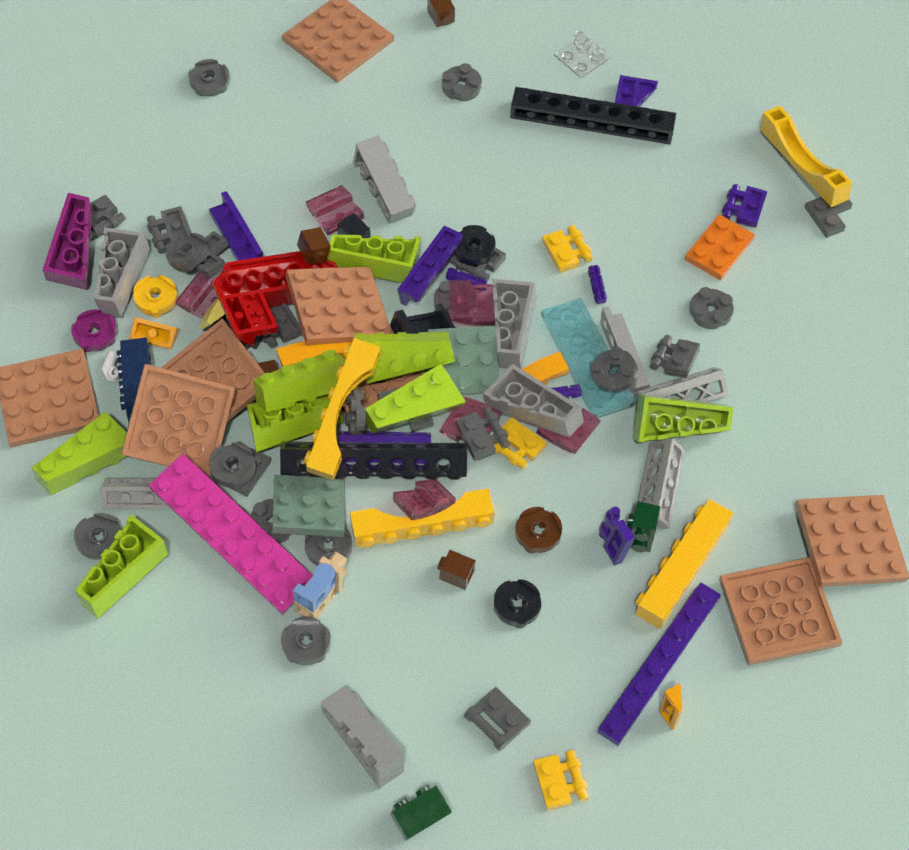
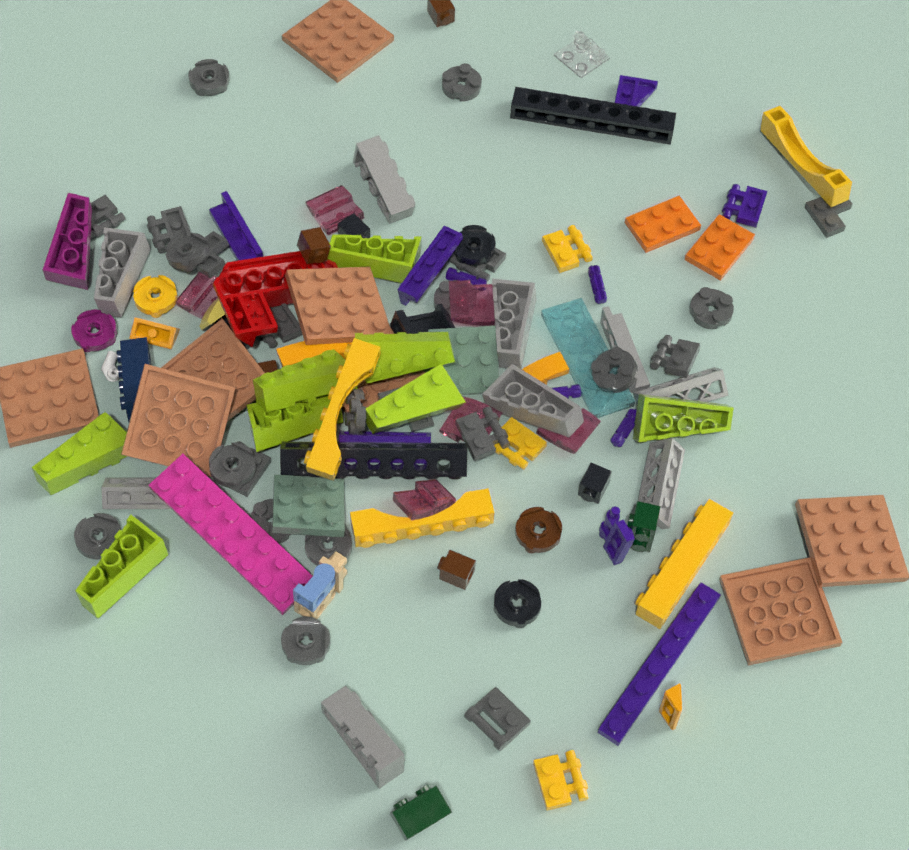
(594, 483): none -> black brick
(624, 429): none -> dark purple axle
(662, 224): none -> orange plate

